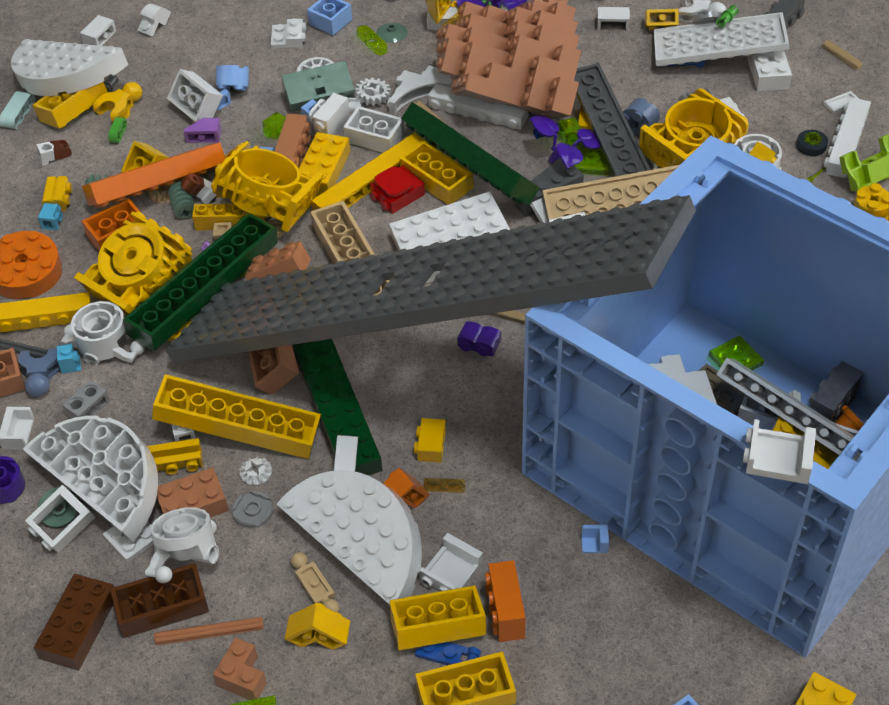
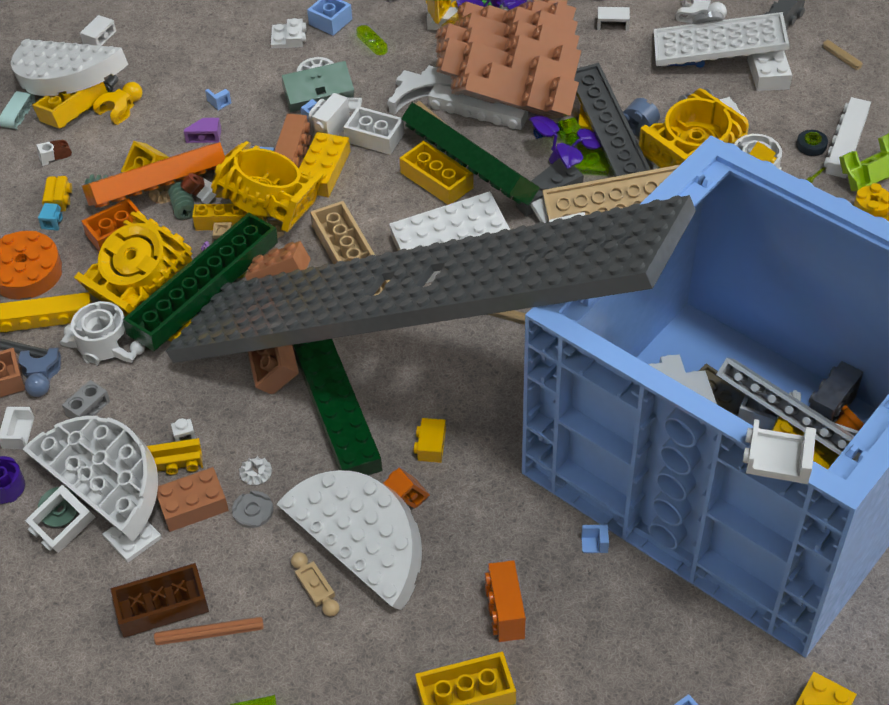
(68, 359): medium azure brick -> none
(75, 622): reddish brown brick -> none
(117, 130): bright green beam -> none
(152, 16): white brick -> none
(183, 536): white piece -> none
(194, 95): white brick -> none
(232, 76): light blue brick -> none
(235, 416): yellow brick -> none
(236, 671): nougat brick -> none
(273, 125): clear neon green brick -> none
(317, 625): yellow brick -> none
(346, 453): white slope -> none
(358, 183): yellow brick -> none
(372, 91): white gear -> none
(392, 32): sand green dish -> none
(396, 188): red brick -> none
(437, 617): yellow brick -> none
(445, 485): clear yellow slope -> none
(446, 653): blue plate -> none
(452, 565): white panel -> none
(479, 338): dark purple brick -> none
(660, 18): yellow brick -> none
(727, 16): bright green pin -> none
(739, 350): clear neon green plate -> none
(838, 103): white tile -> none

